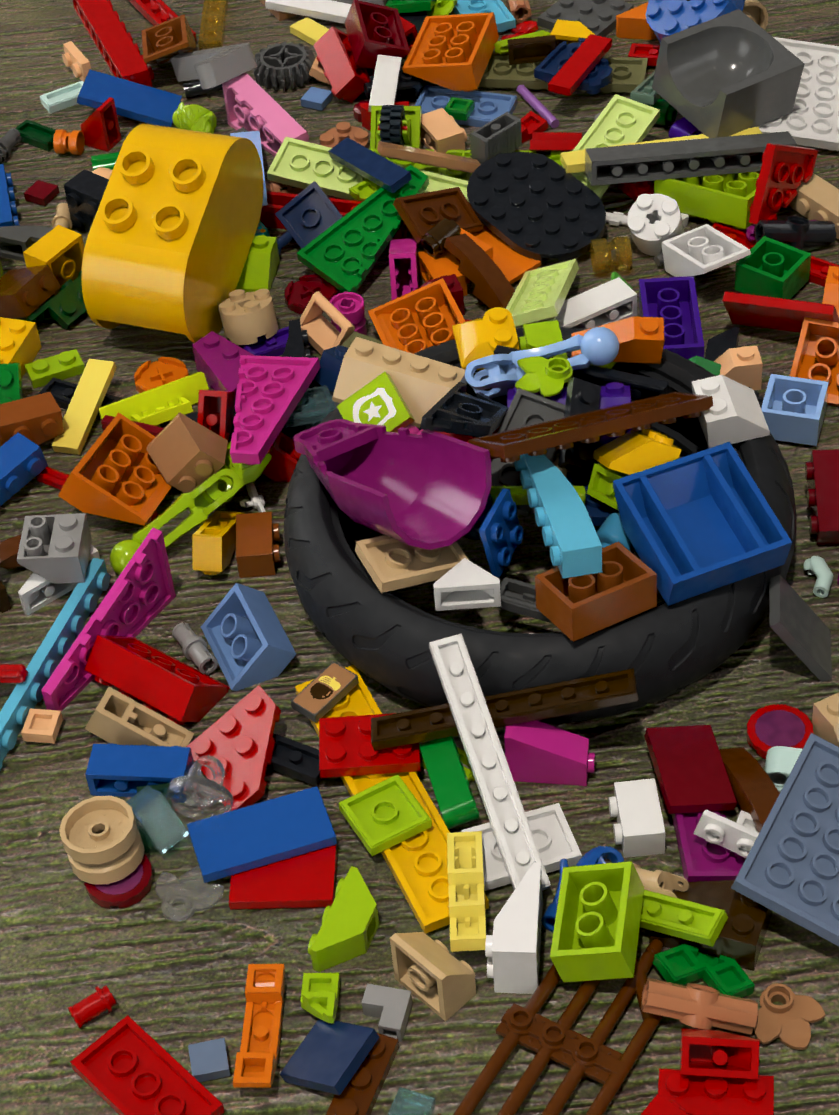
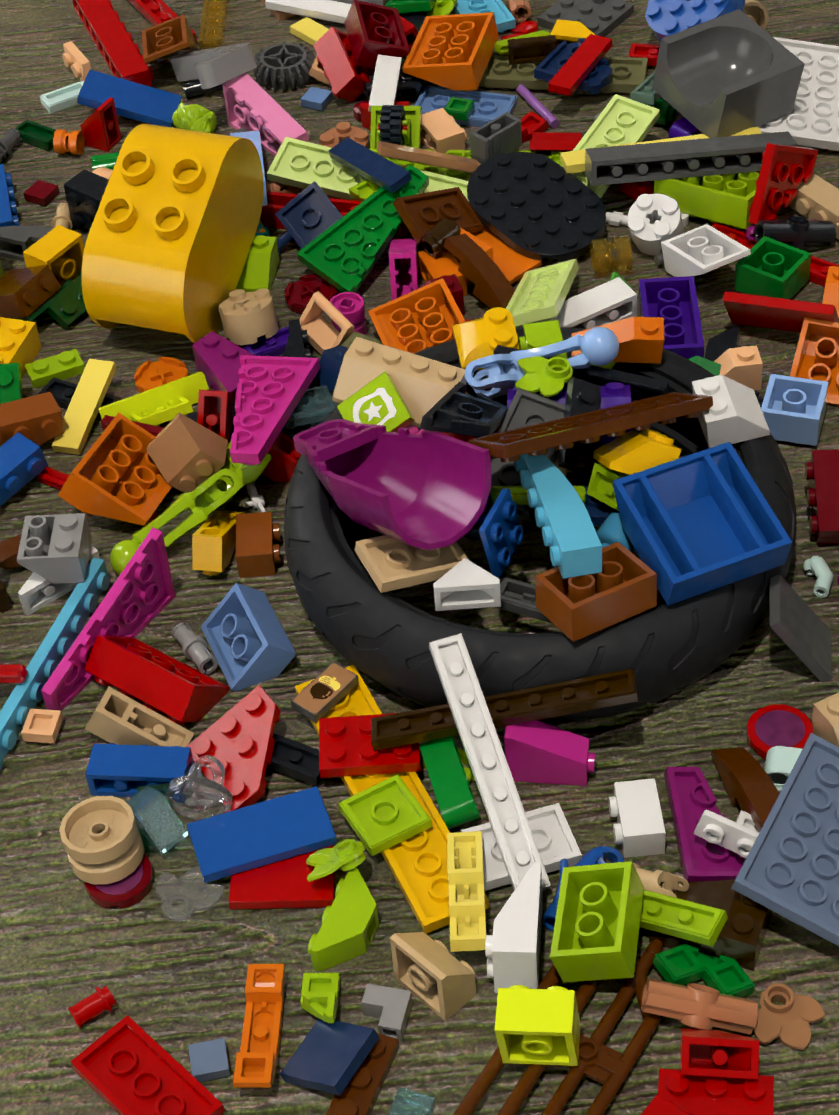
(345, 854): none -> lime plate
(538, 1026): none -> neon yellow brick
(633, 24): orange slope -> none
(690, 769): dark red tile -> none

